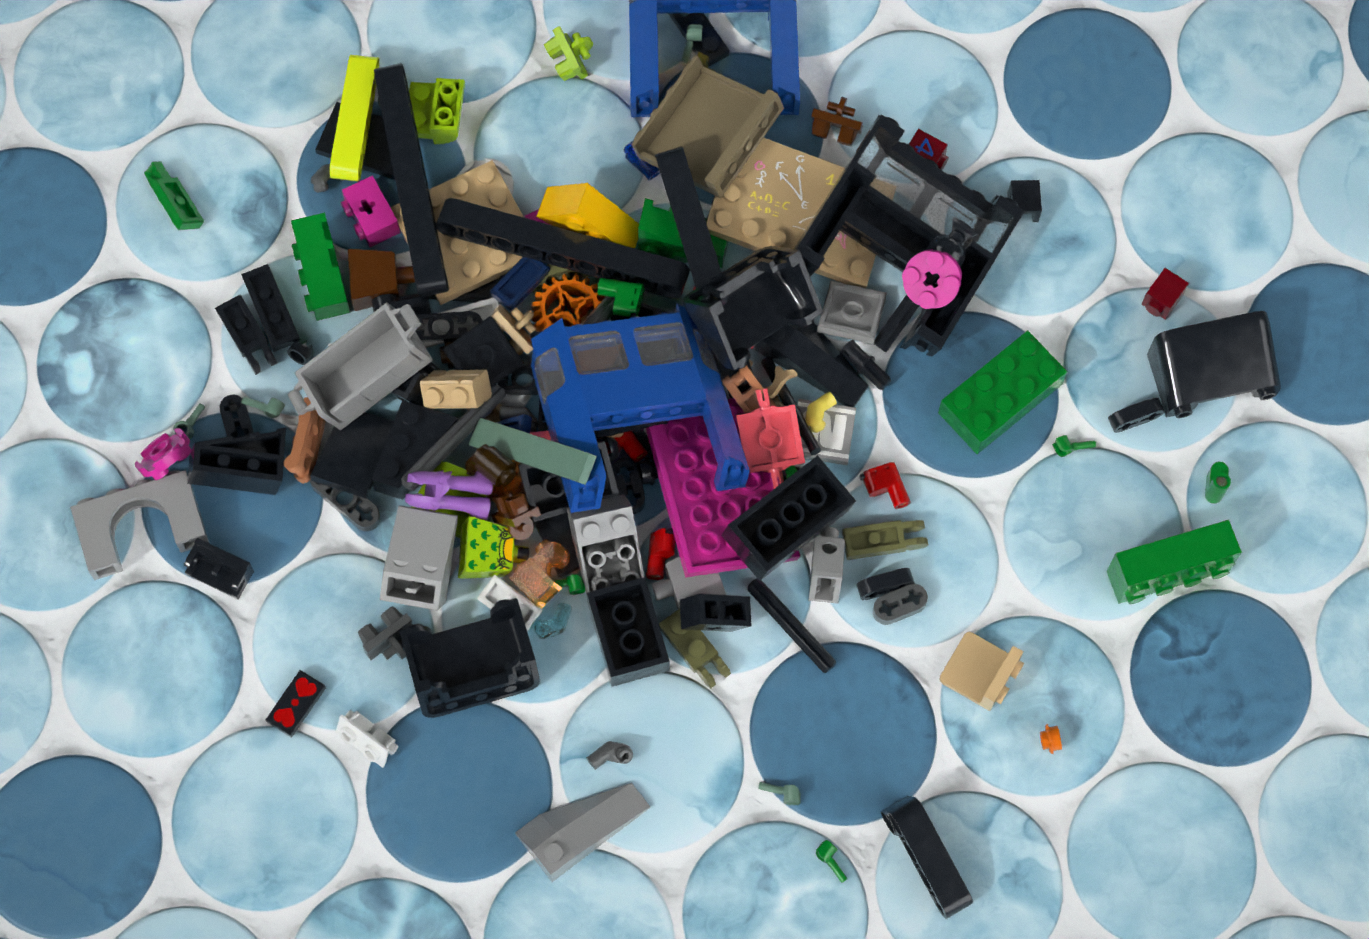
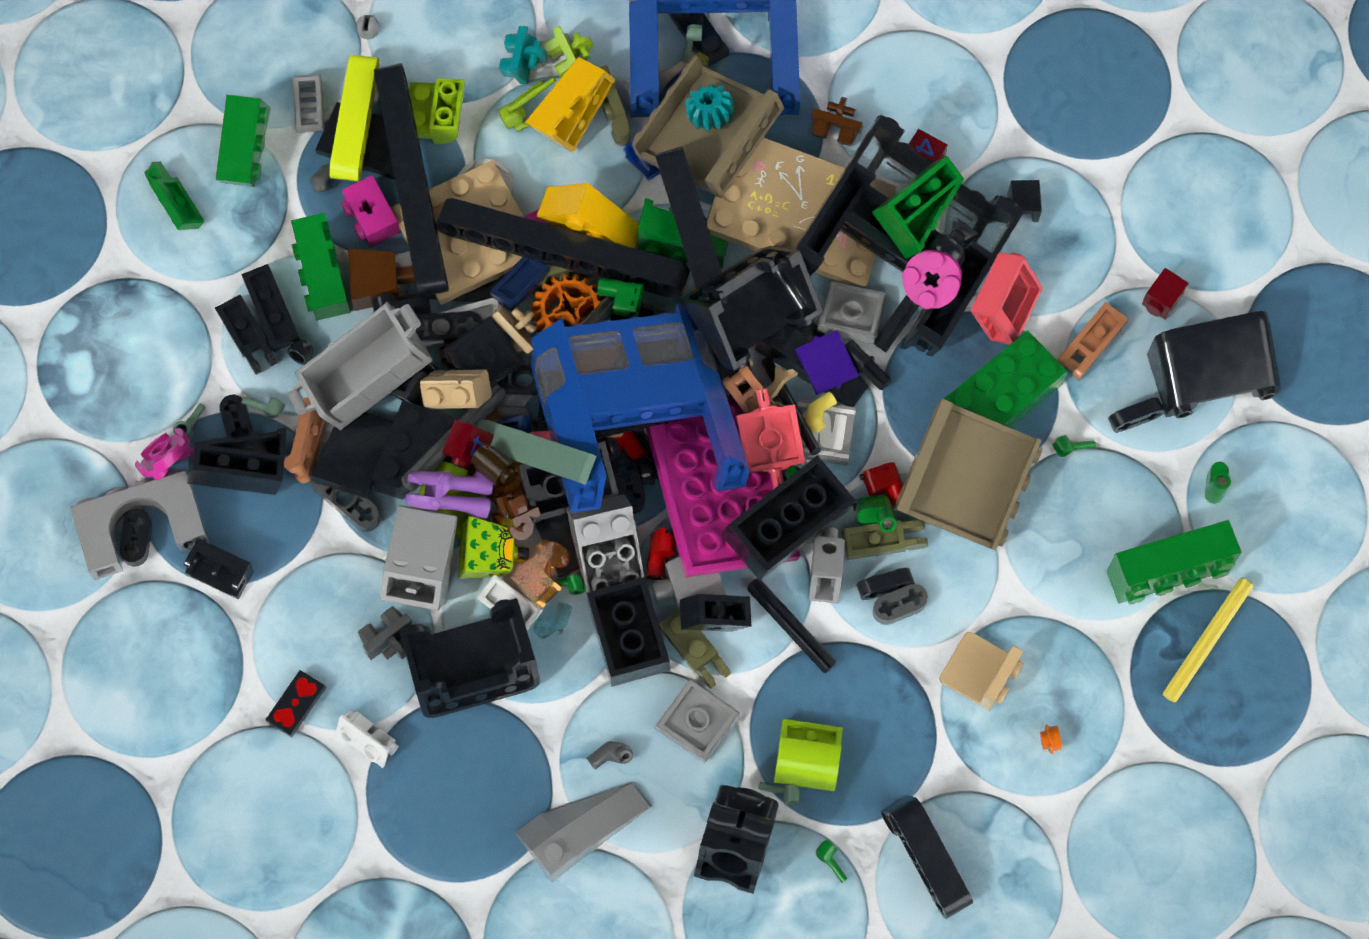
(128, 537): none -> black beam
(242, 140): none -> green wedge
(308, 82): none -> light grey slope
(373, 27): none -> light grey hinge
(463, 443): none -> dark red brick
(514, 113): none -> lime plant
(525, 55): none -> teal hips
(571, 104): none -> yellow wedge
(614, 110): none -> olive hinge
(697, 720): none -> light grey plate
(709, 107): none -> teal gear
(736, 837): none -> black piece
(808, 755): none -> lime brick
(826, 362): none -> dark purple piece
(876, 510): none -> green piece
(918, 205): none -> green wedge
(968, 475): none -> dark tan panel
(1010, 281): none -> coral window
(1093, 340): none -> nougat plate
(1207, 640): none -> light yellow axle

